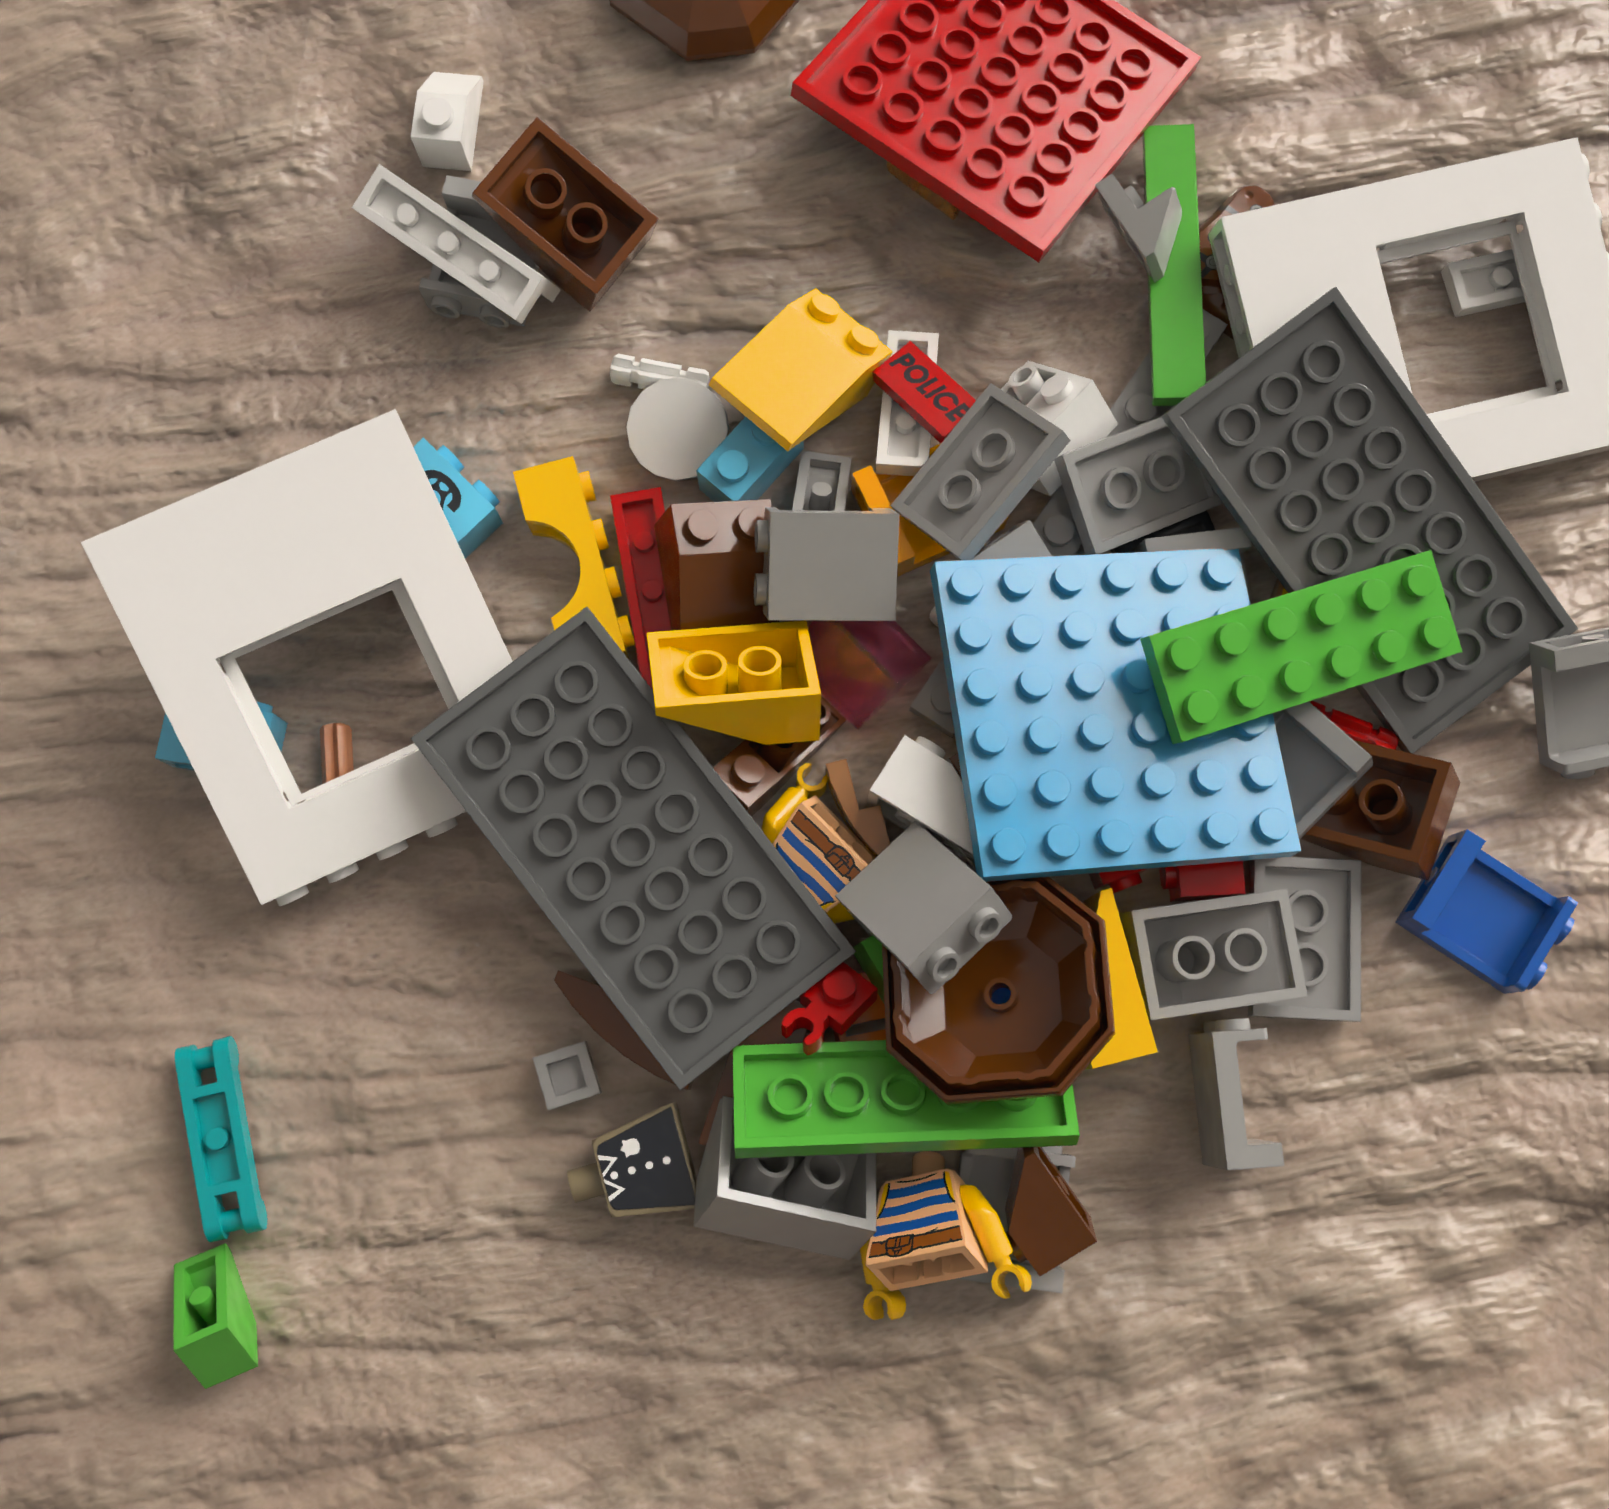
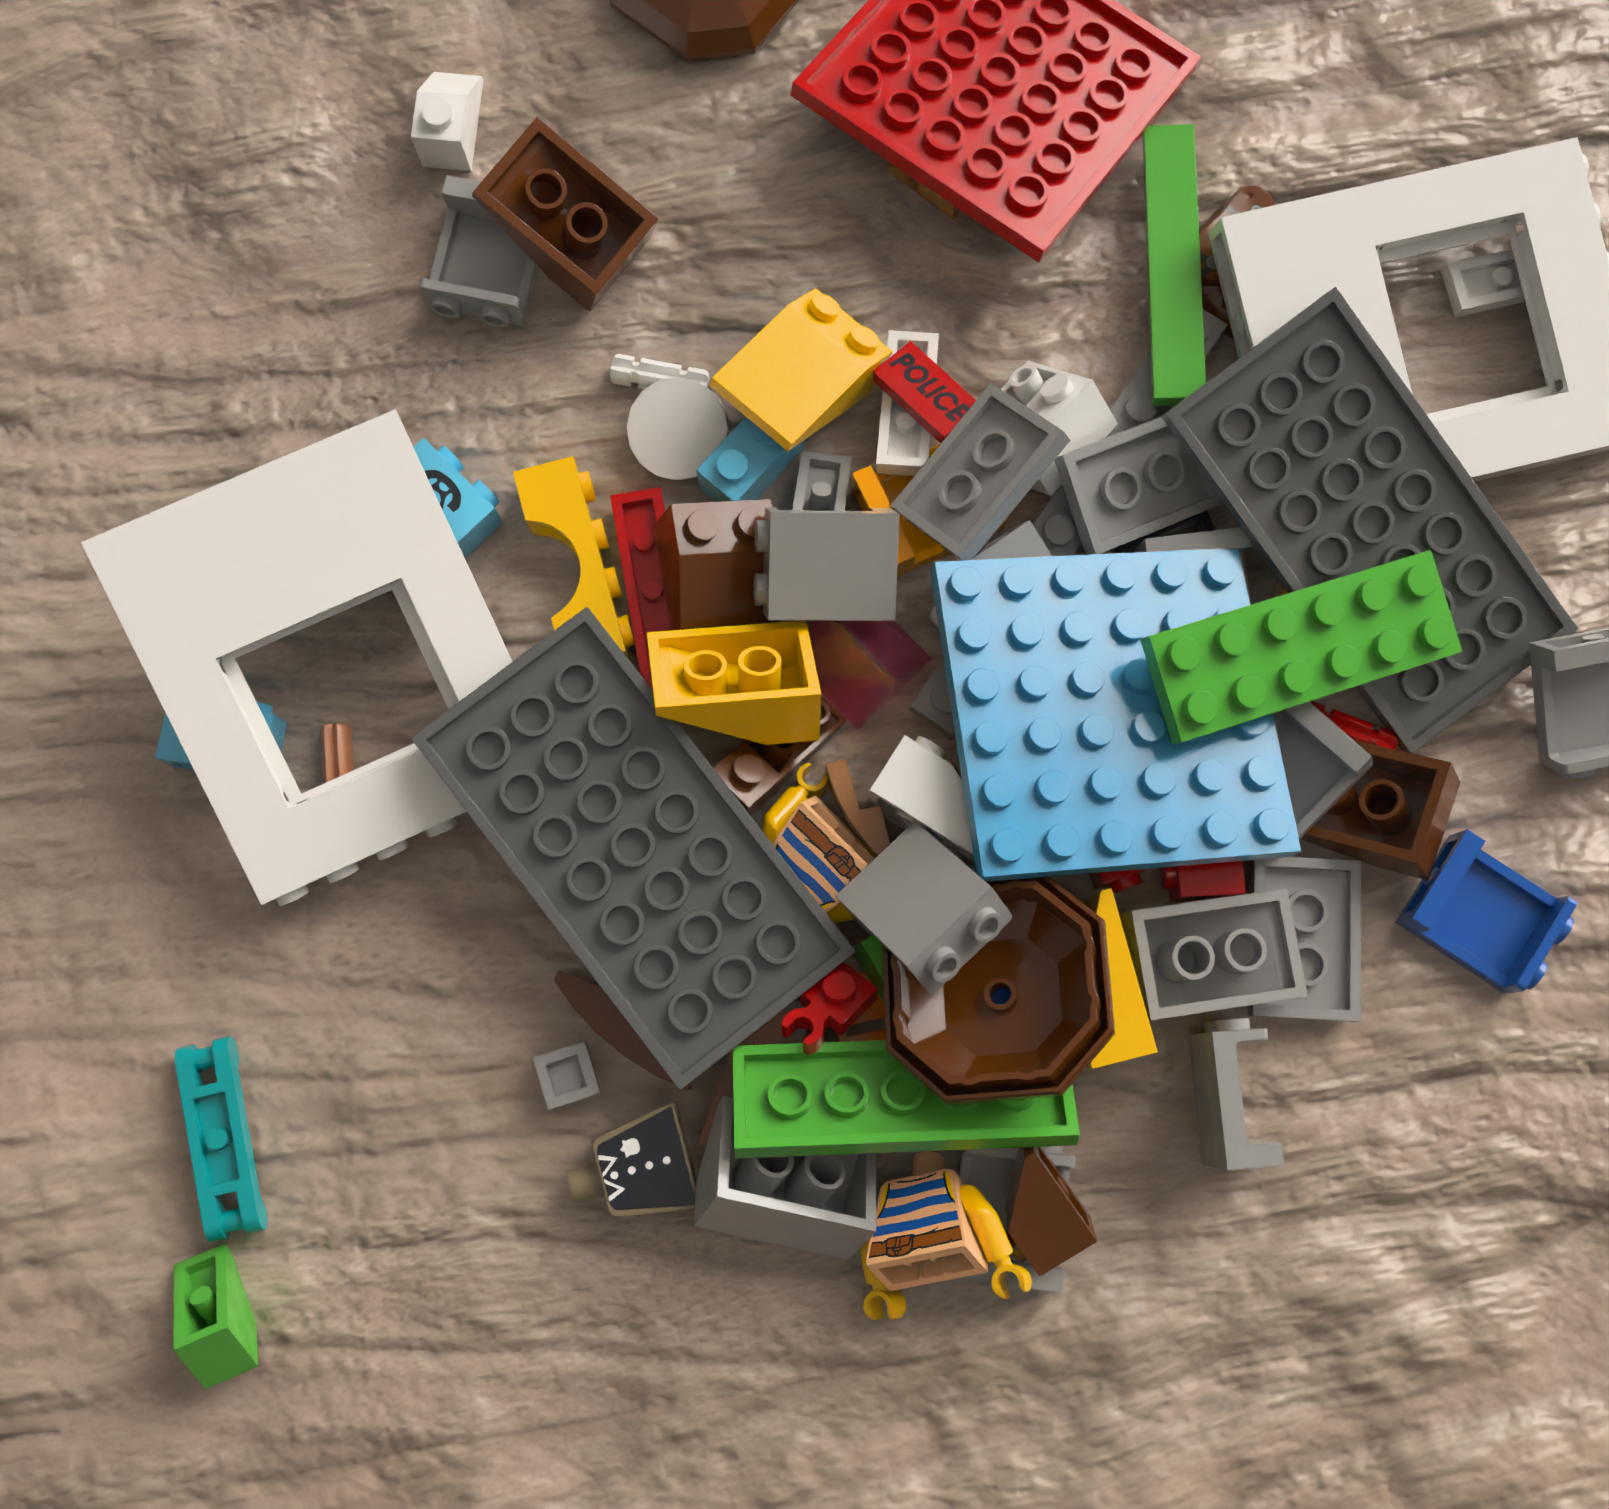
(452, 245): white fence -> none
(1145, 227): light grey slope -> none

